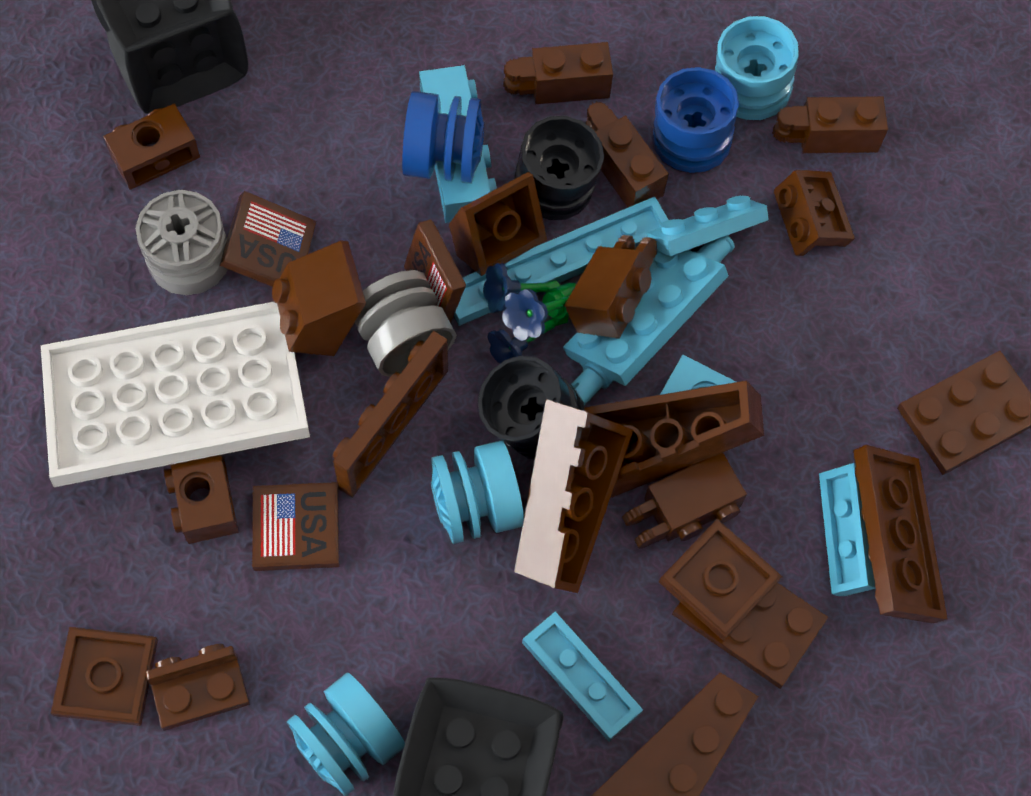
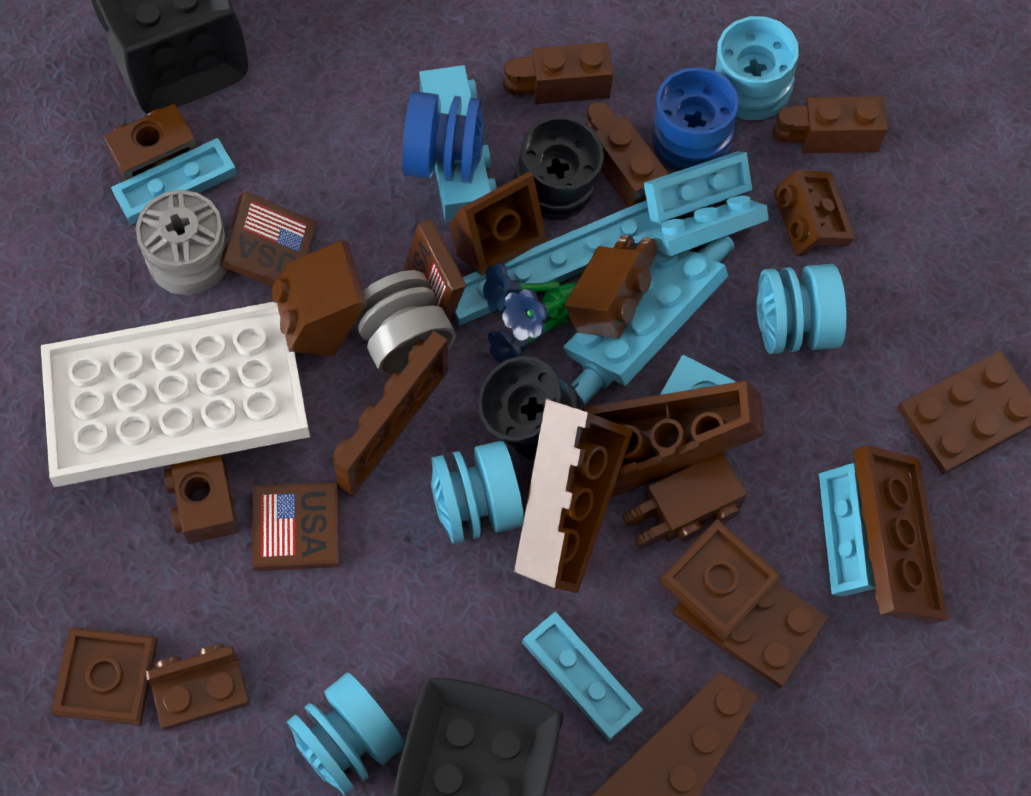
(190, 171): none -> medium azure plate
(697, 186): none -> medium azure plate
(801, 308): none -> medium azure wheel

